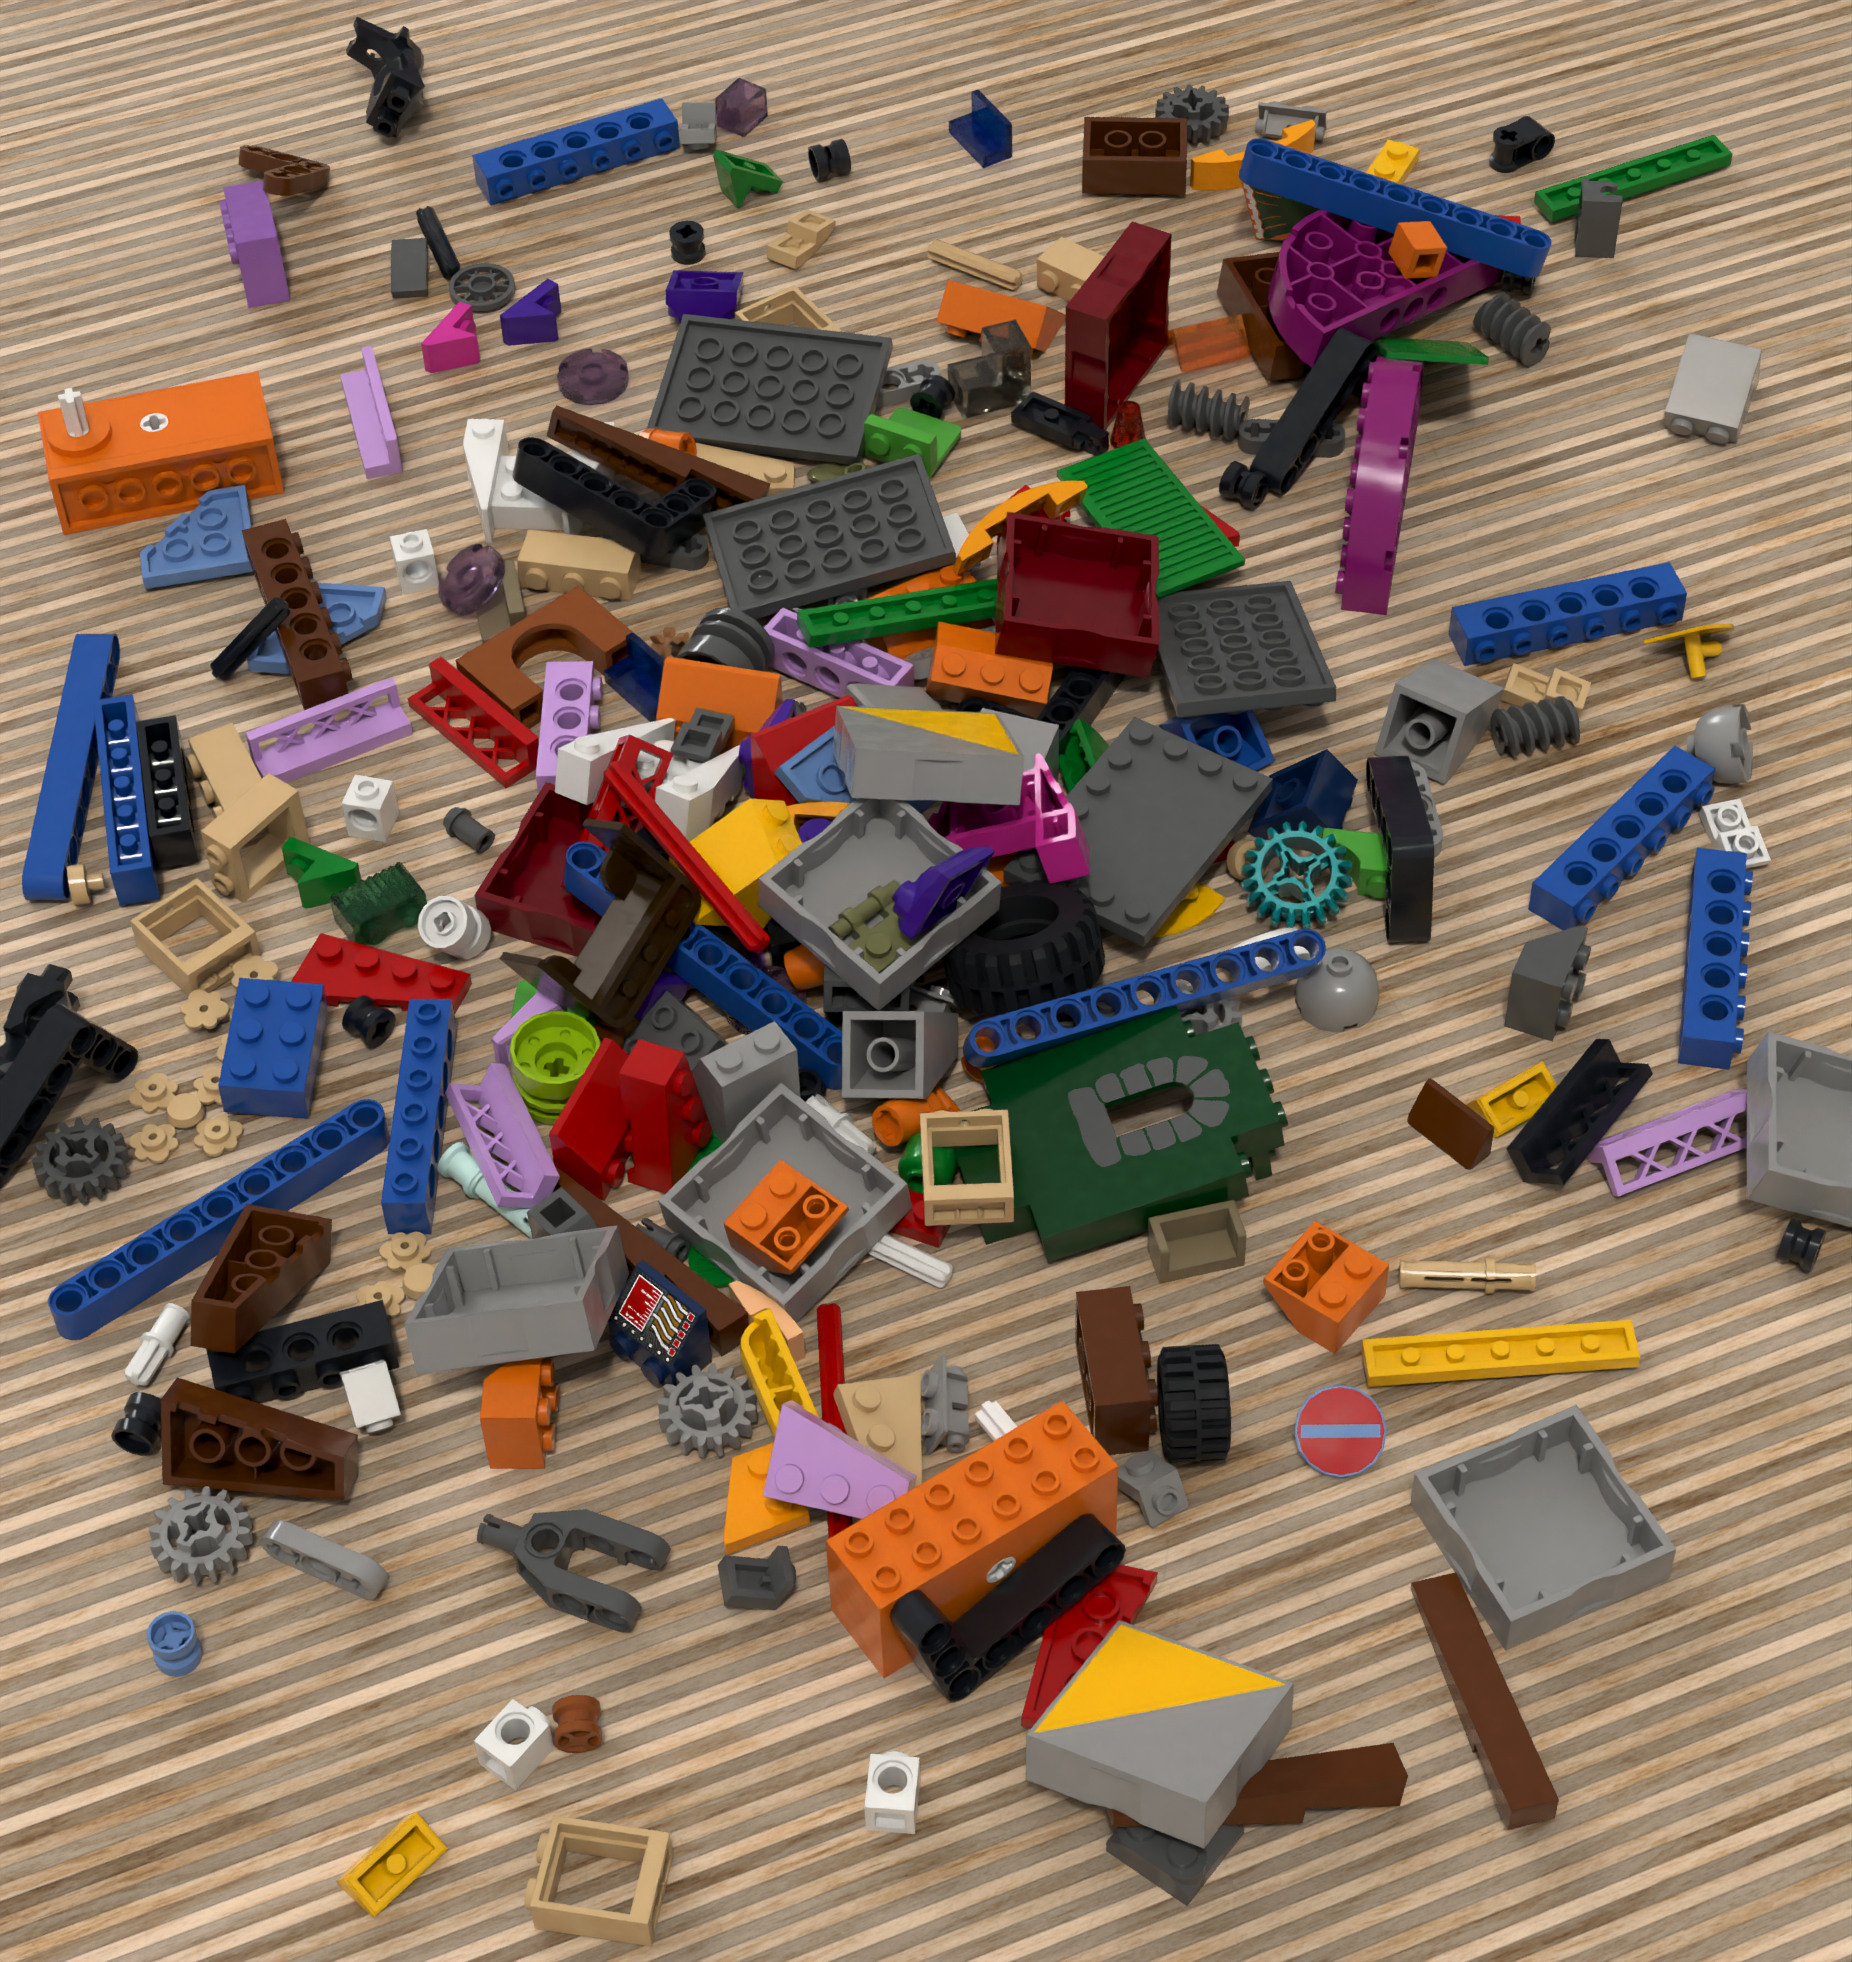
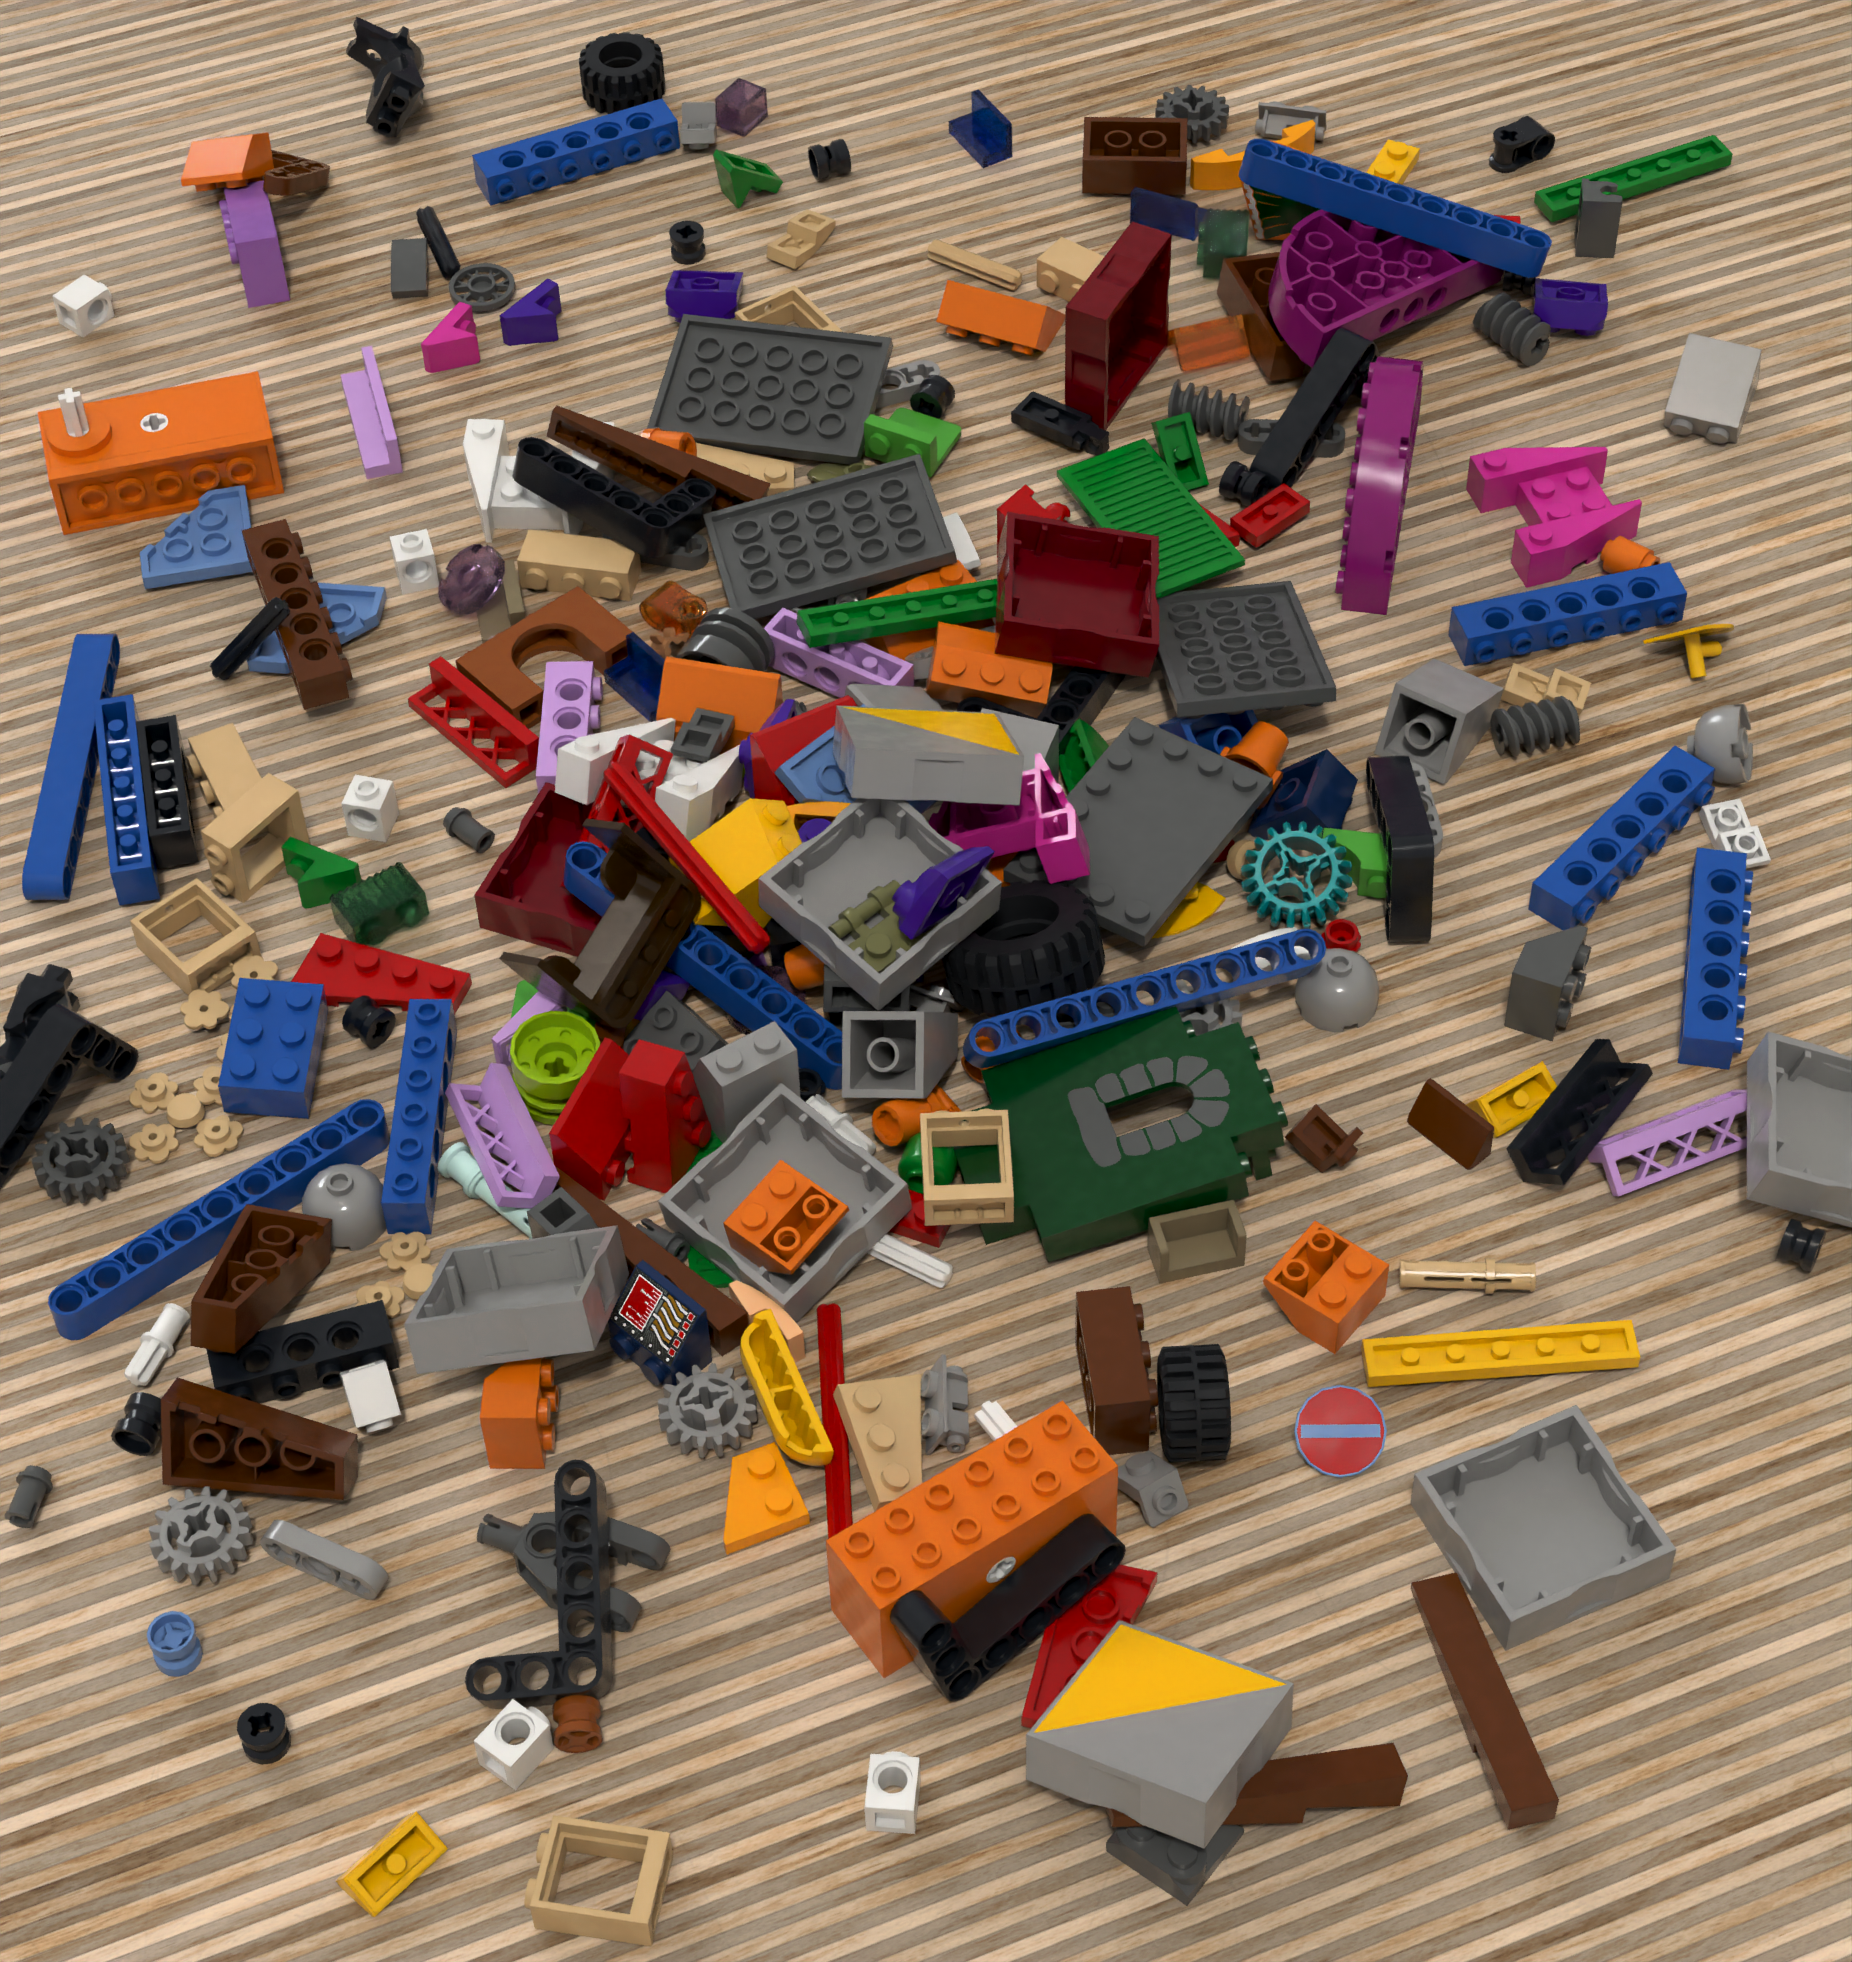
(33, 1485): none -> dark grey pin
(82, 884): tan tile -> none
(83, 305): none -> white brick
(227, 161): none -> orange slope
(268, 1745): none -> black wheel
(330, 740): lavender fence -> none
(351, 1200): none -> light grey cylinder
(454, 927): white wheel -> none
(572, 1607): none -> black beam
(592, 377): clear purple tile -> none
(621, 72): none -> black tyre
(673, 608): none -> clear orange piece
(757, 1581): dark grey bracket -> none
(828, 1469): lavender wedge -> none
(997, 377): clear smoke brick -> none
(1052, 498): light orange slope -> none
(1127, 425): clear red cone -> none
(1166, 213): none -> clear blue panel
(1180, 449): none -> green slope
(1224, 237): none -> clear green brick
(1260, 751): none -> orange piece
(1270, 515): none -> red plate
(1323, 1140): none -> reddish brown bracket
(1342, 934): none -> red plate
(1417, 249): orange brick -> none
(1430, 350): green window -> none
(1559, 501): none -> dark pink wedge
(1571, 305): none -> dark purple slope
(1626, 555): none -> orange brick

